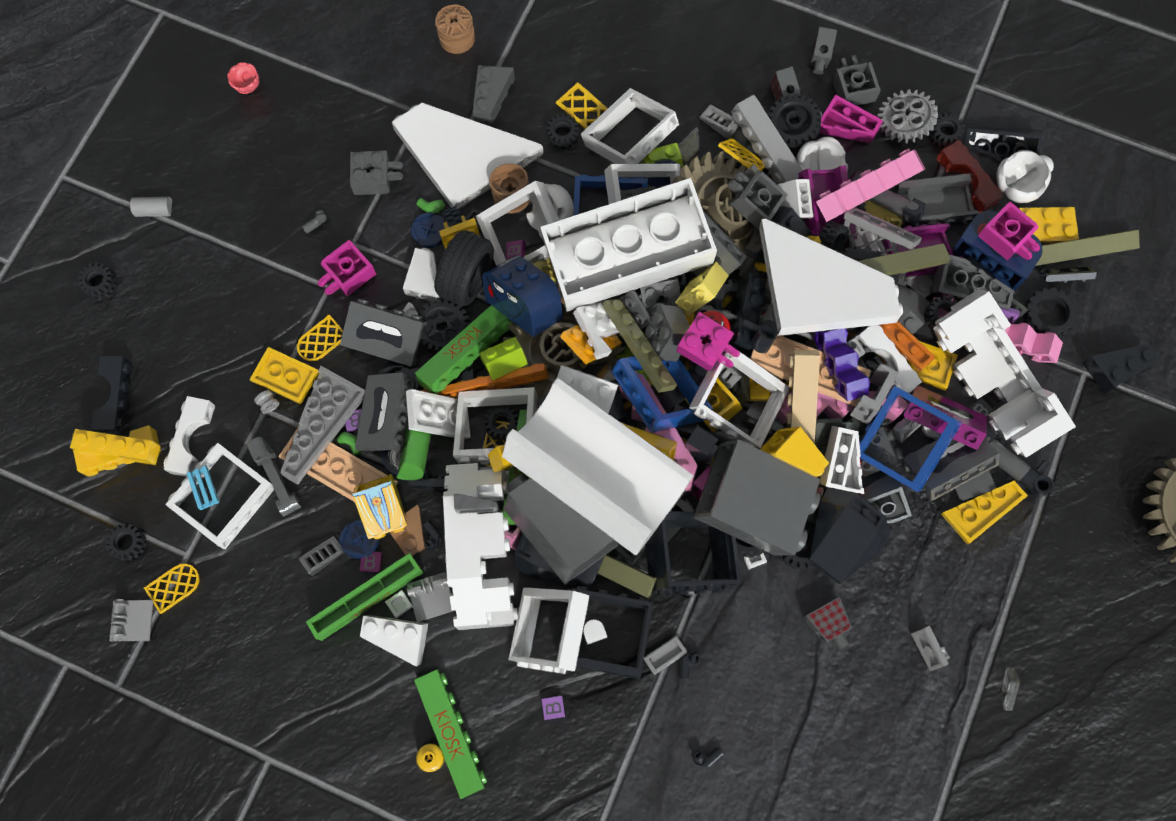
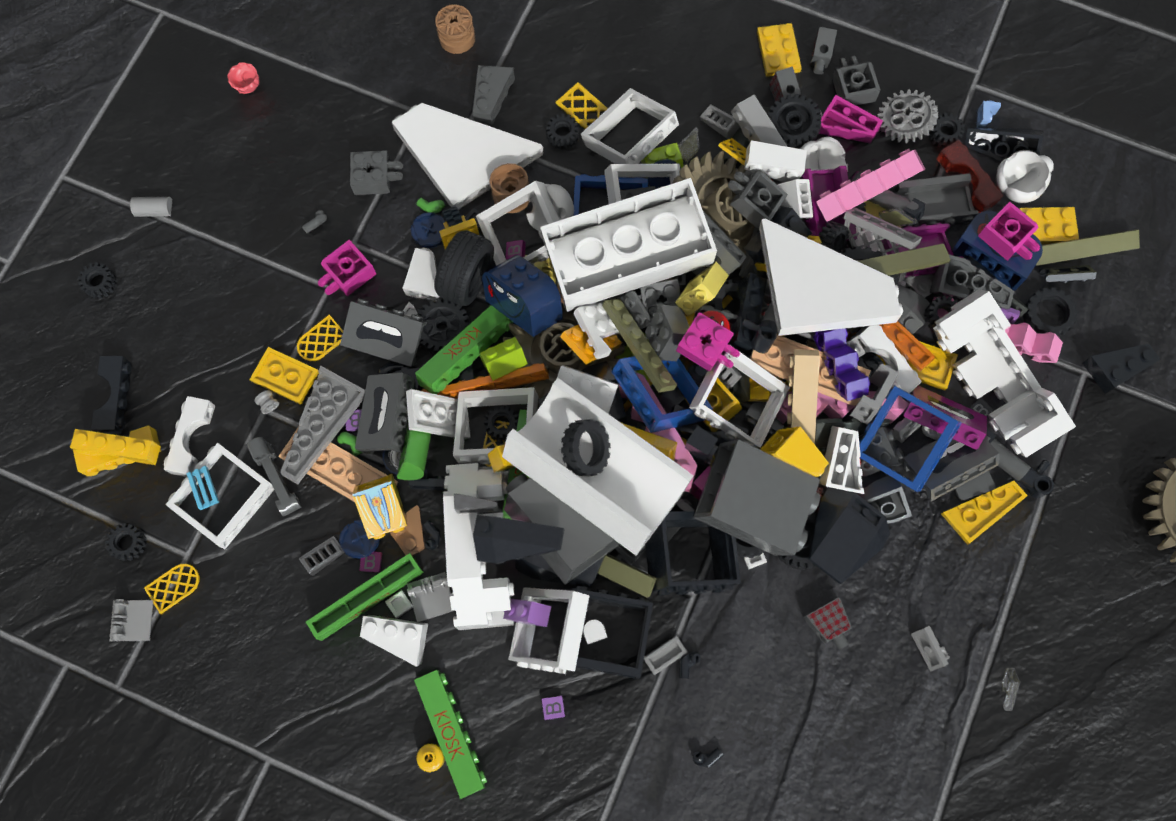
(509, 539): none -> black wedge
(528, 613): none -> medium lavender brick
(571, 447): none -> black tyre
(775, 161): none -> white wedge
(778, 48): none -> yellow plate
(897, 217): none -> olive tile
(986, 112): none -> light blue bracket

